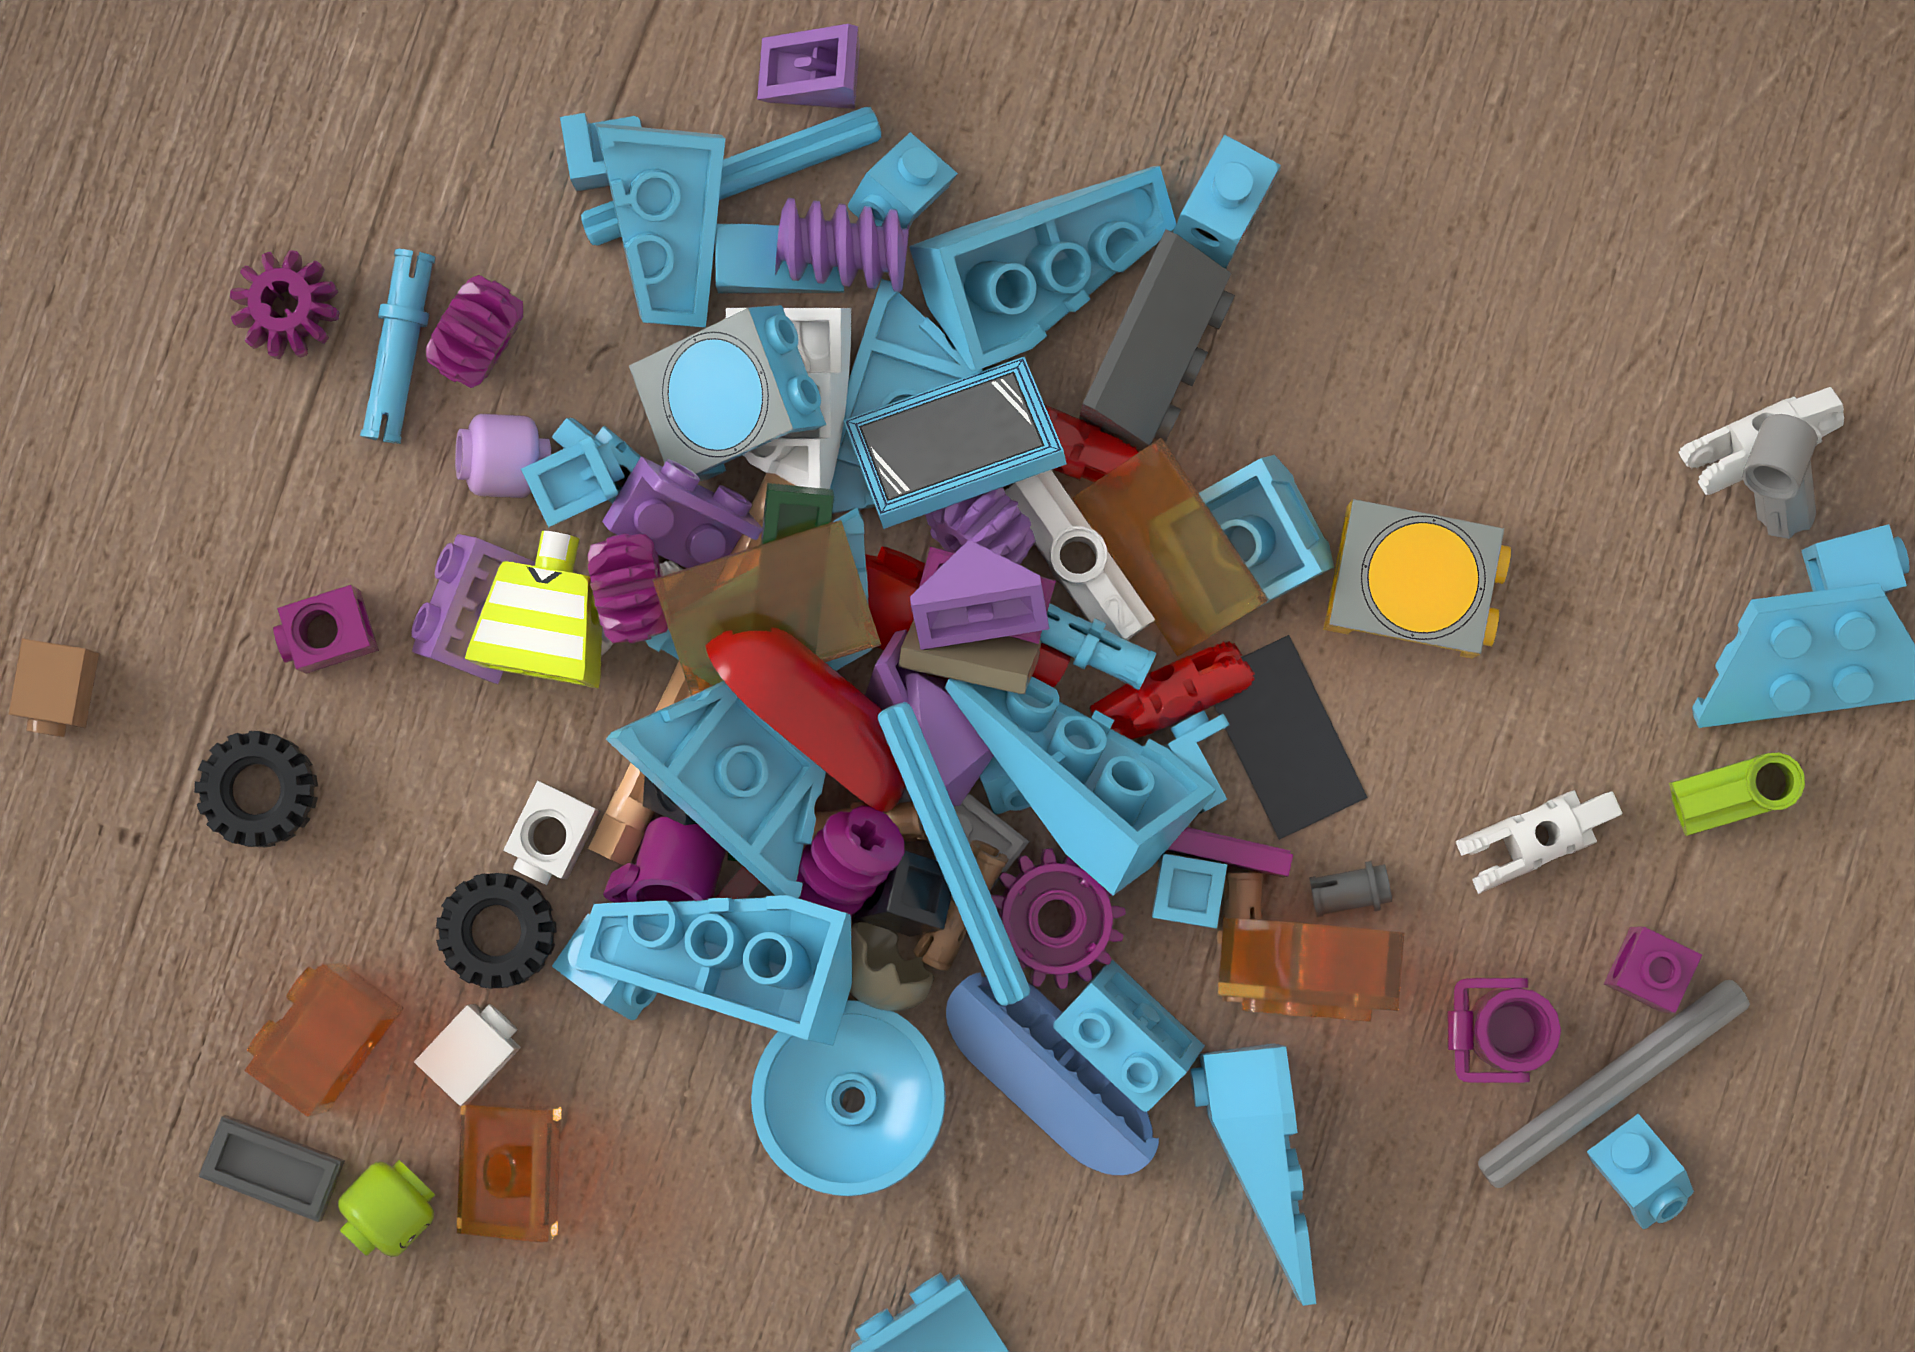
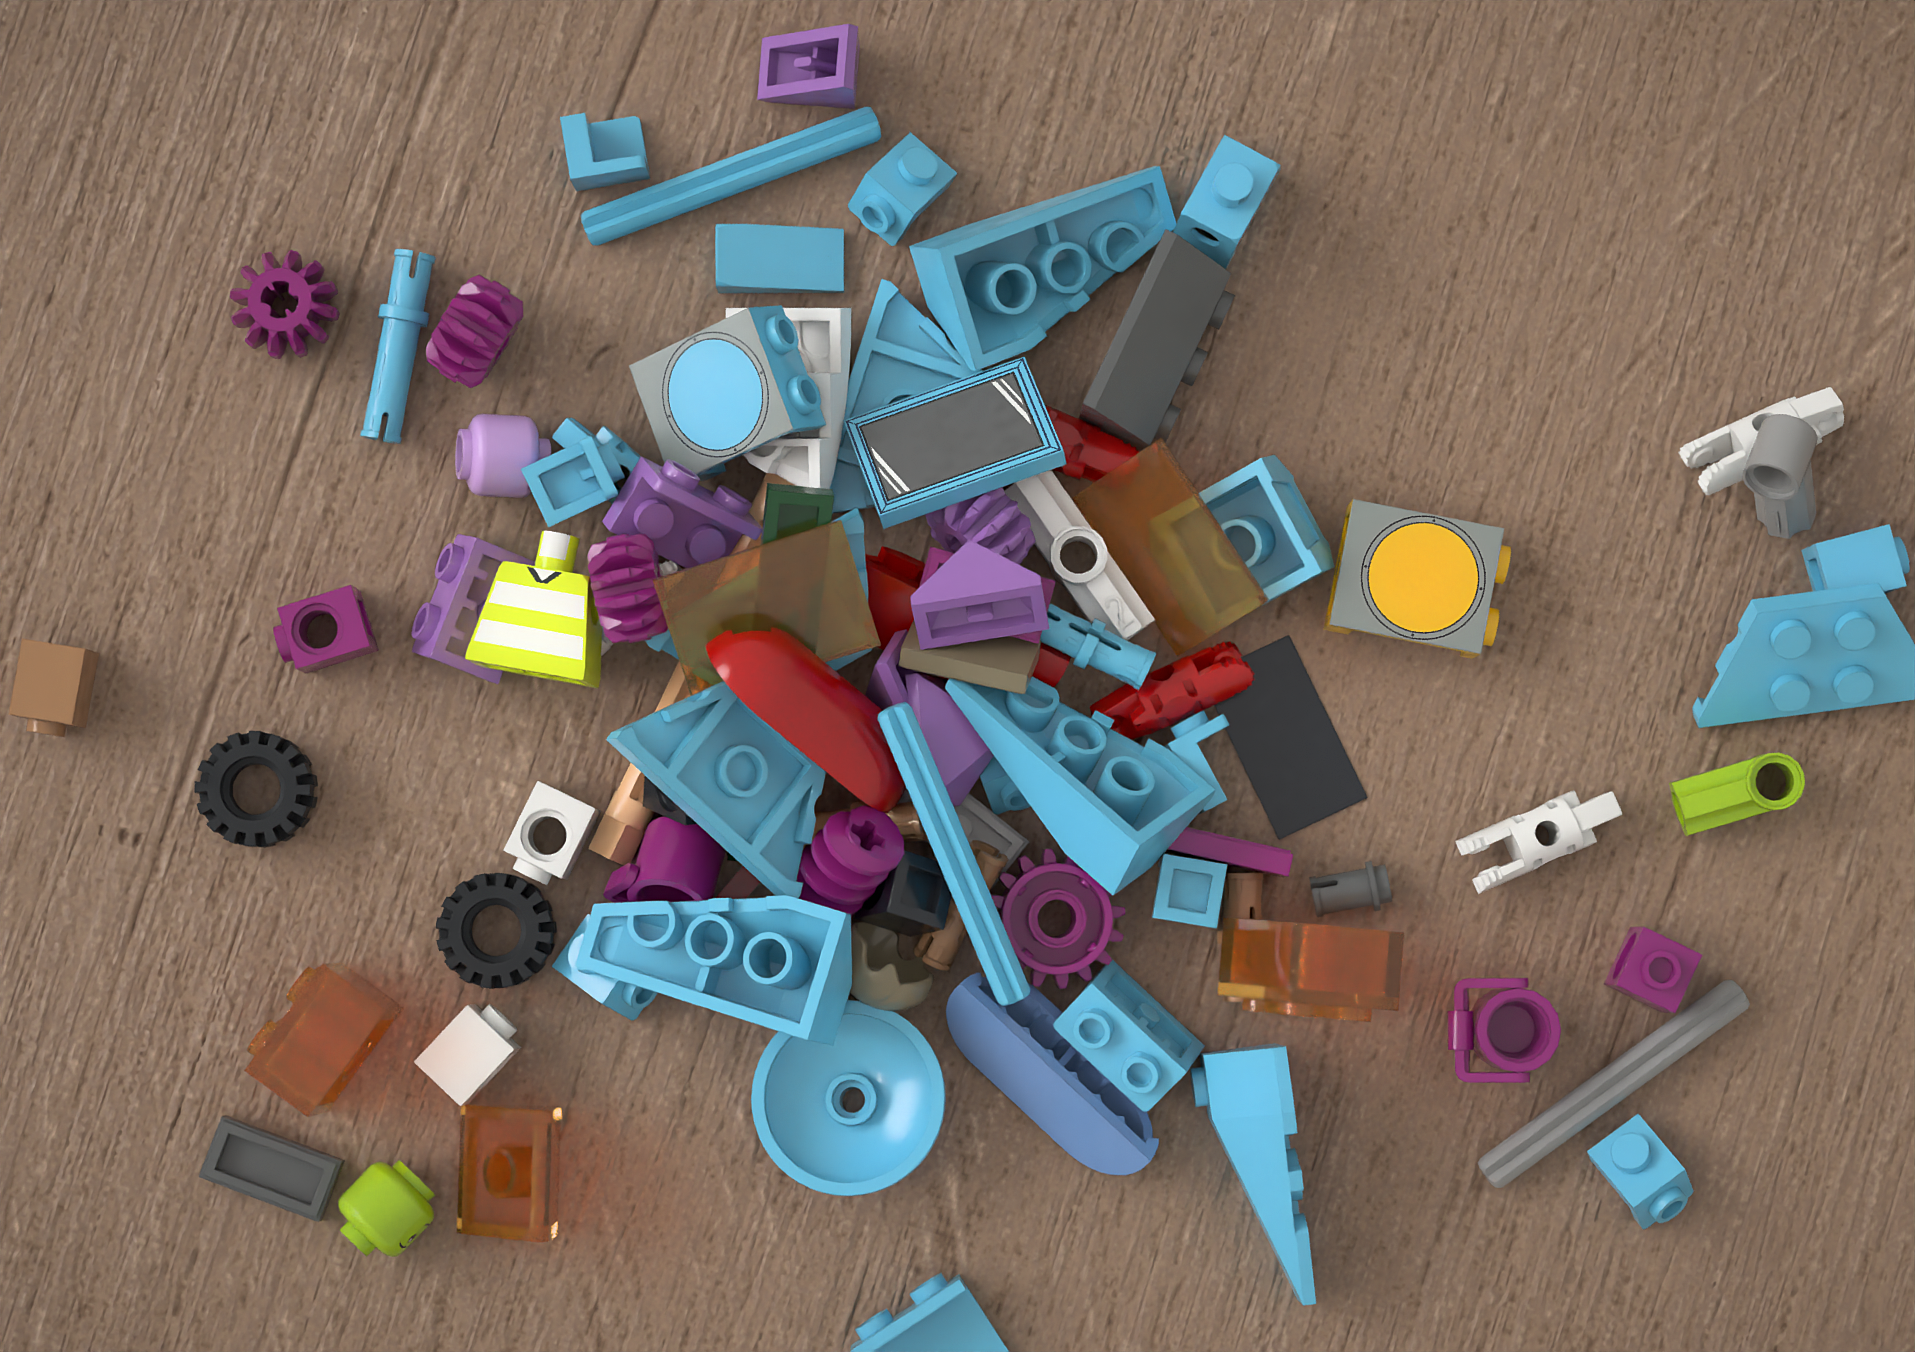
(667, 216): medium azure wing -> none
(842, 245): medium lavender piece -> none

